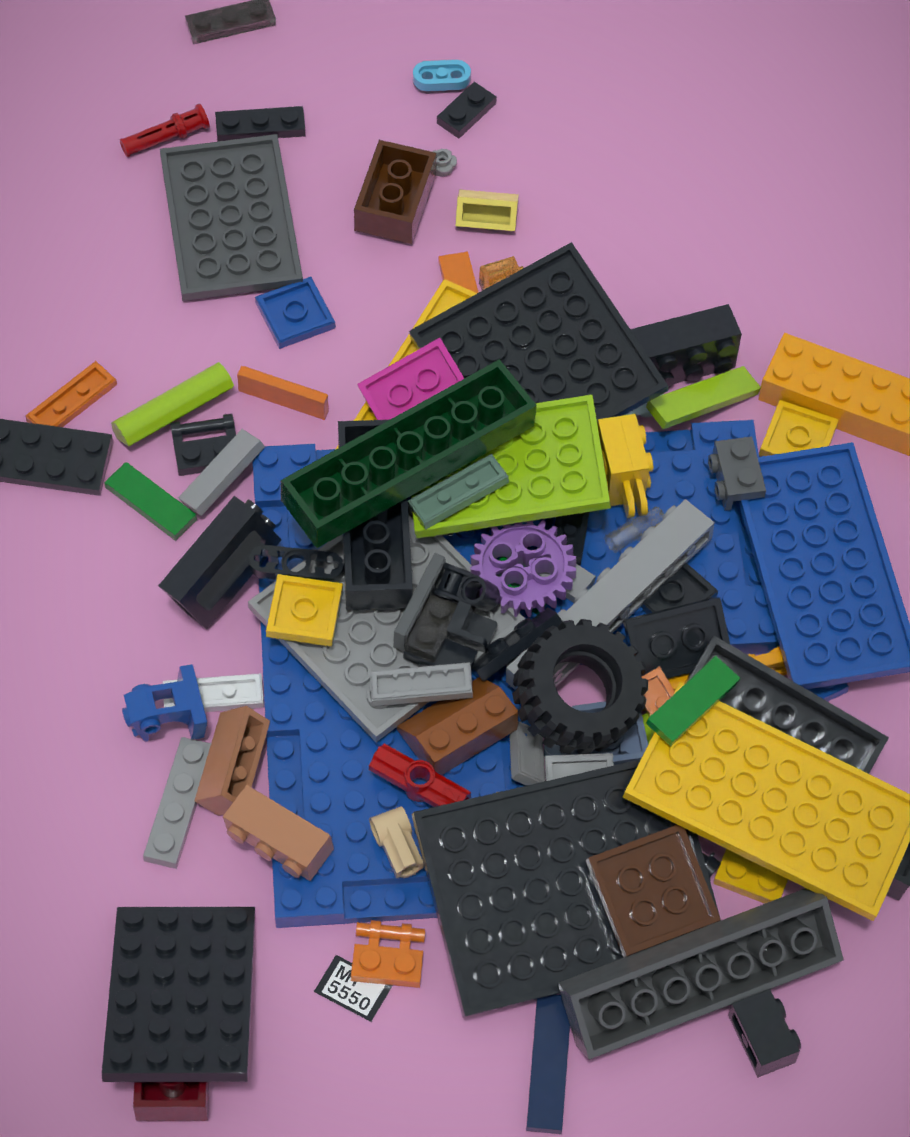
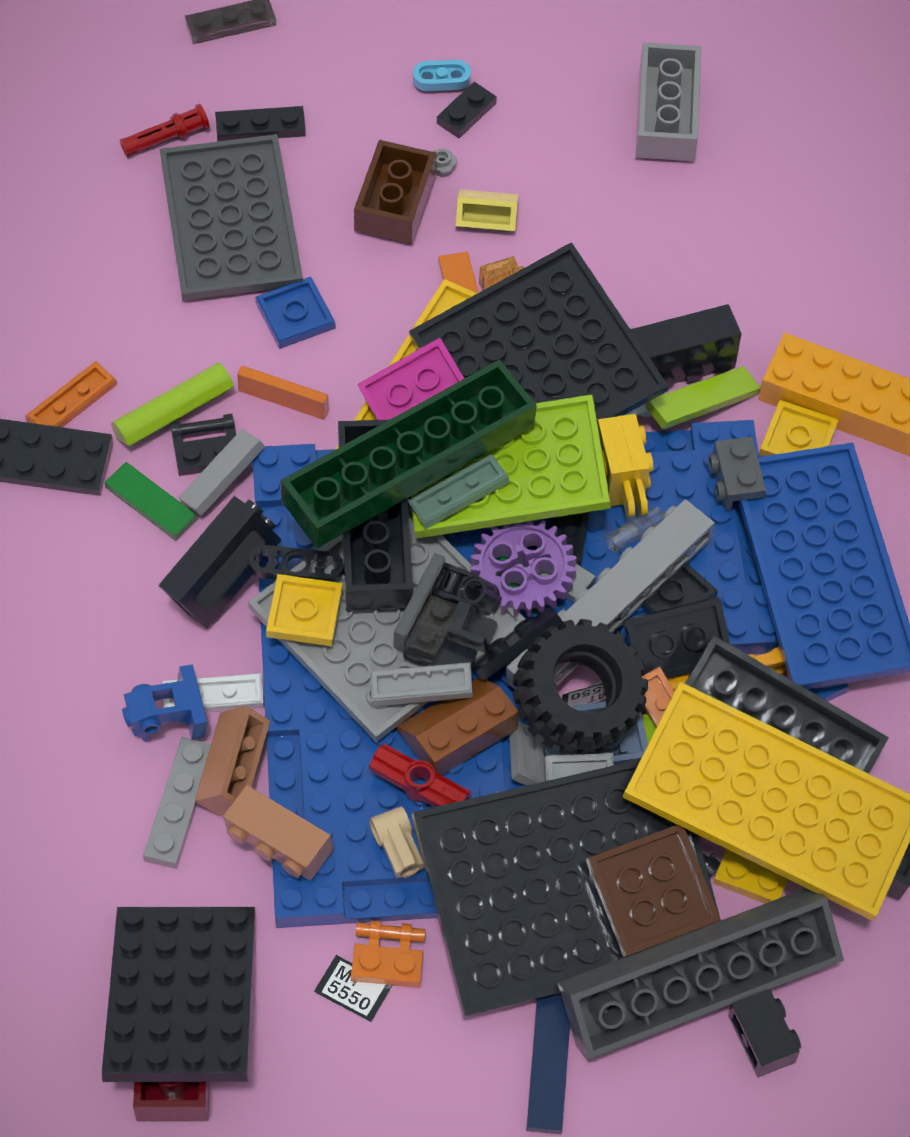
(586, 695): none -> sticker
(668, 102): none -> light grey brick
(693, 700): green tile -> none

